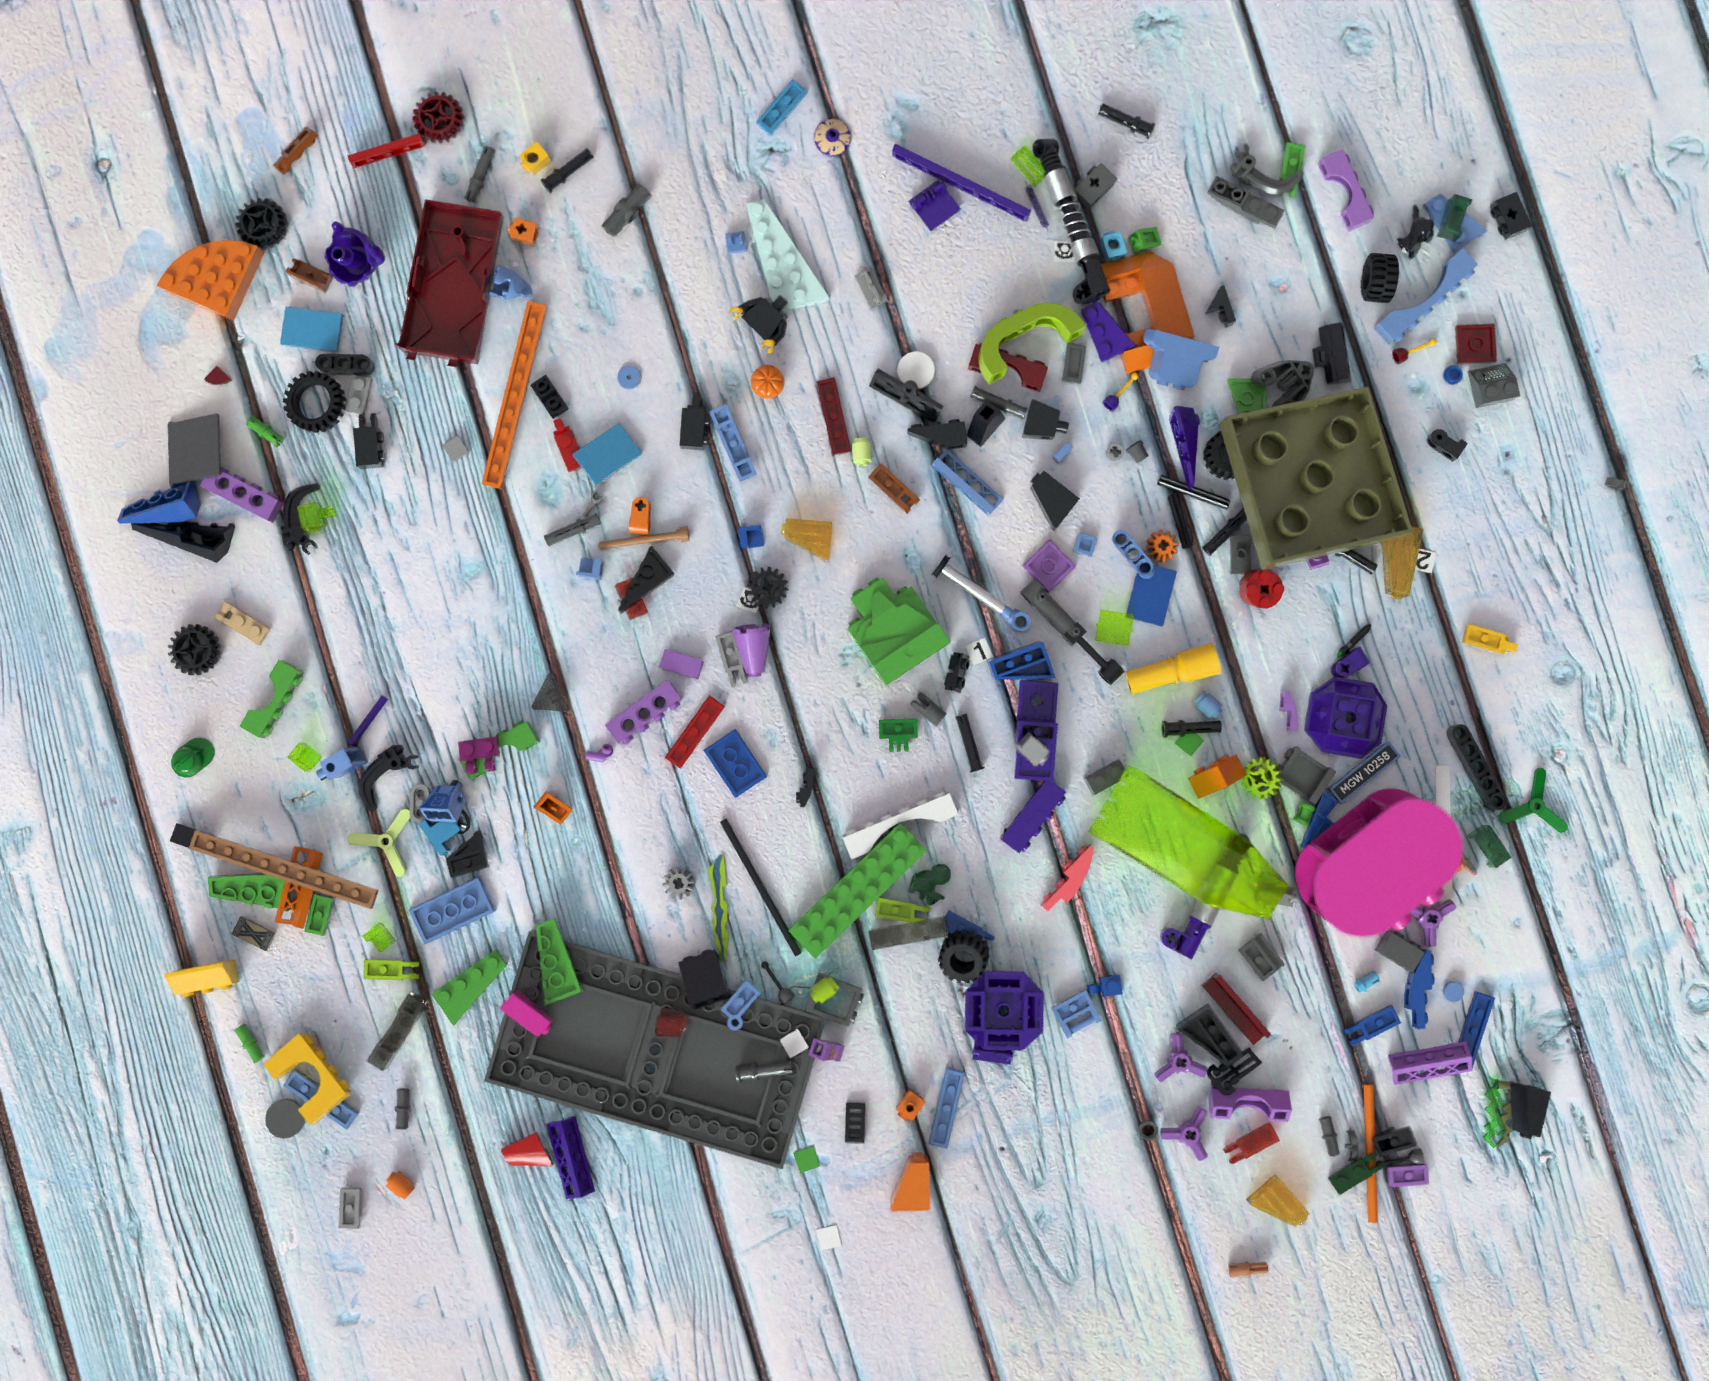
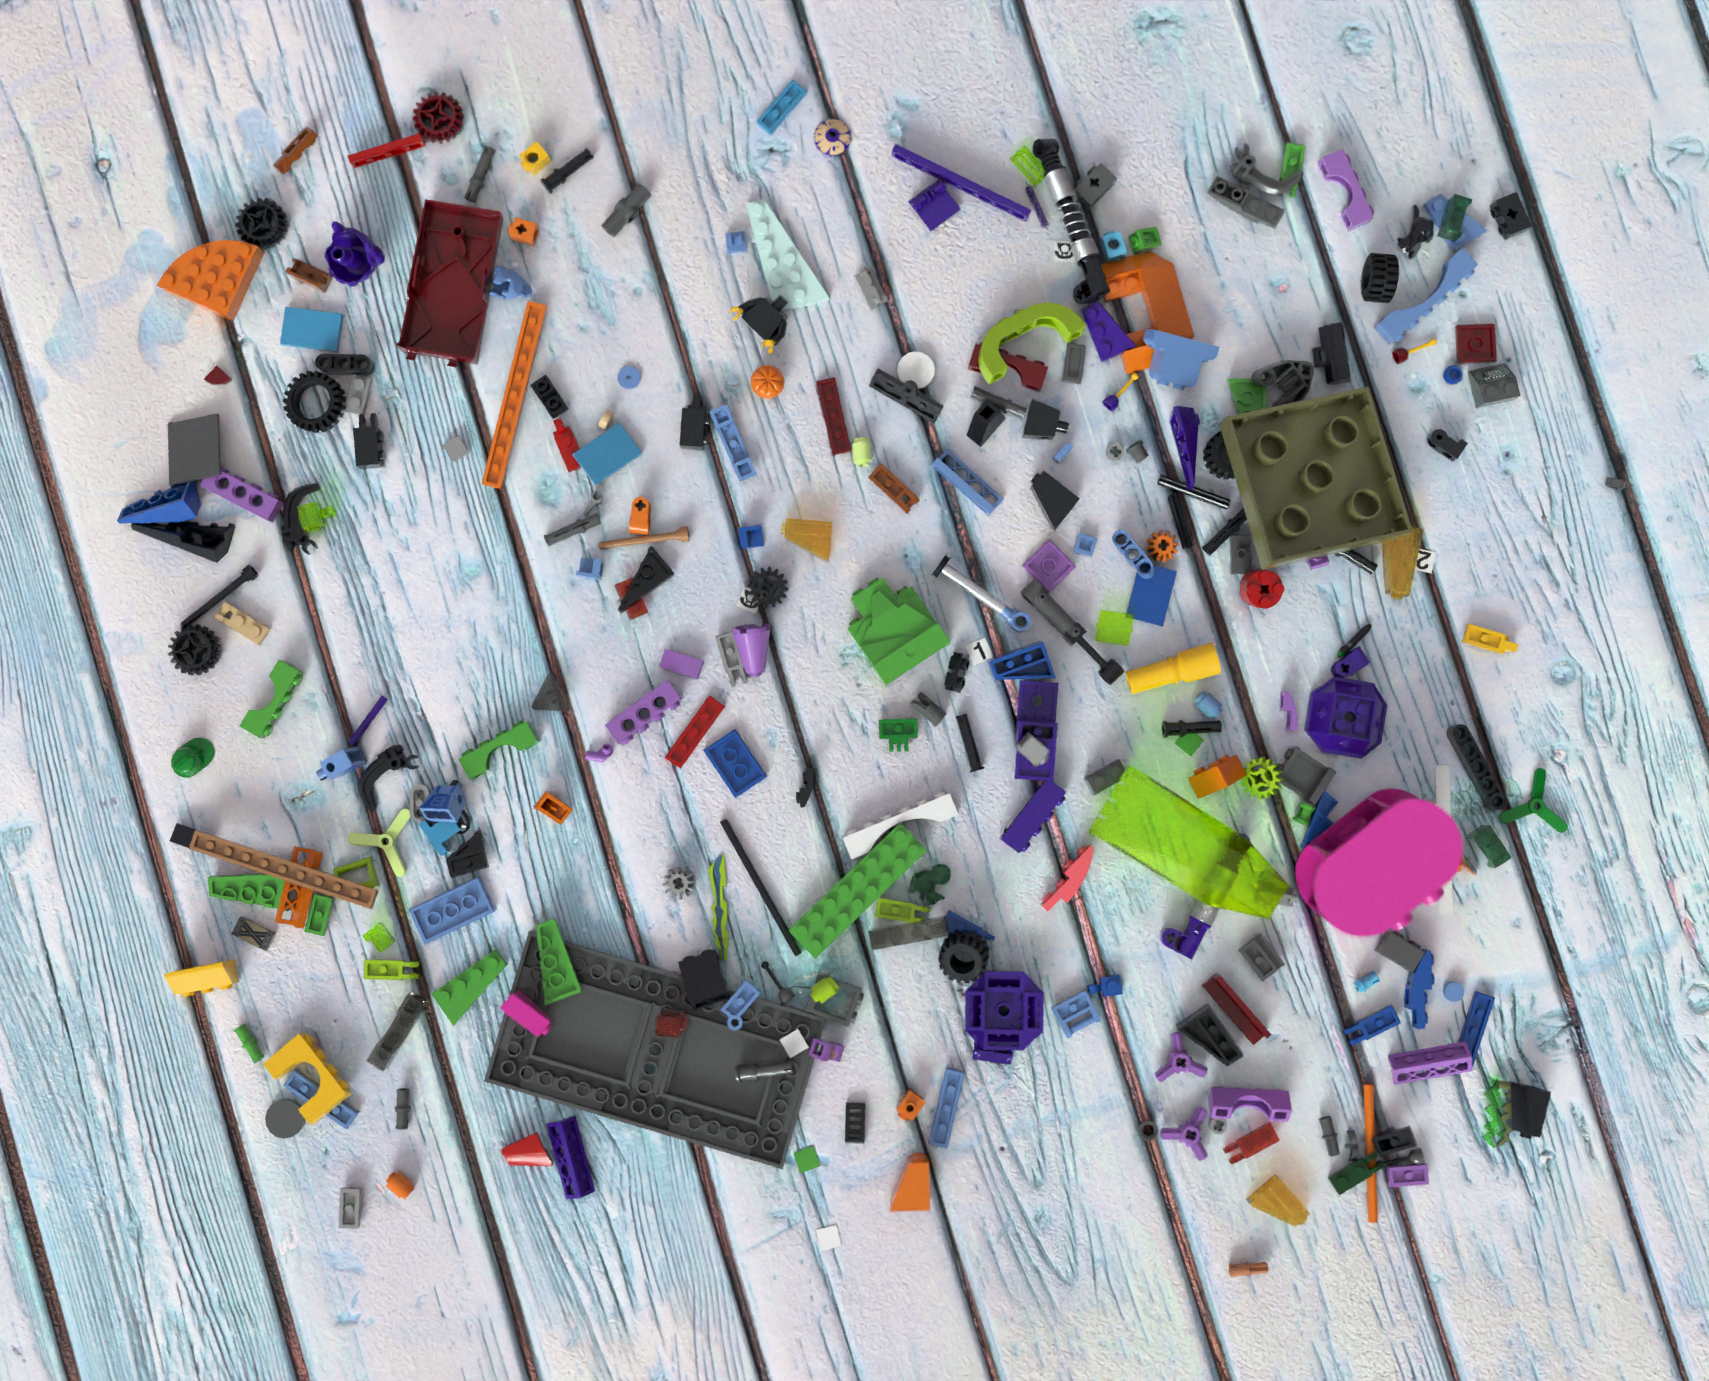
(248, 574): none -> black piece
(264, 431): bright green pin -> none
(304, 757): clear neon green panel -> none
(374, 882): none -> lime tile
(479, 749): magenta plate -> none
(606, 418): none -> tan tile
(948, 435): black slope -> none
(1135, 124): black pin -> none
(1216, 1082): black piece -> none
(1217, 1131): none -> light grey bush
(1222, 303): black slope -> none
(1364, 772): tile -> none
(1437, 913): medium lavender bush -> none

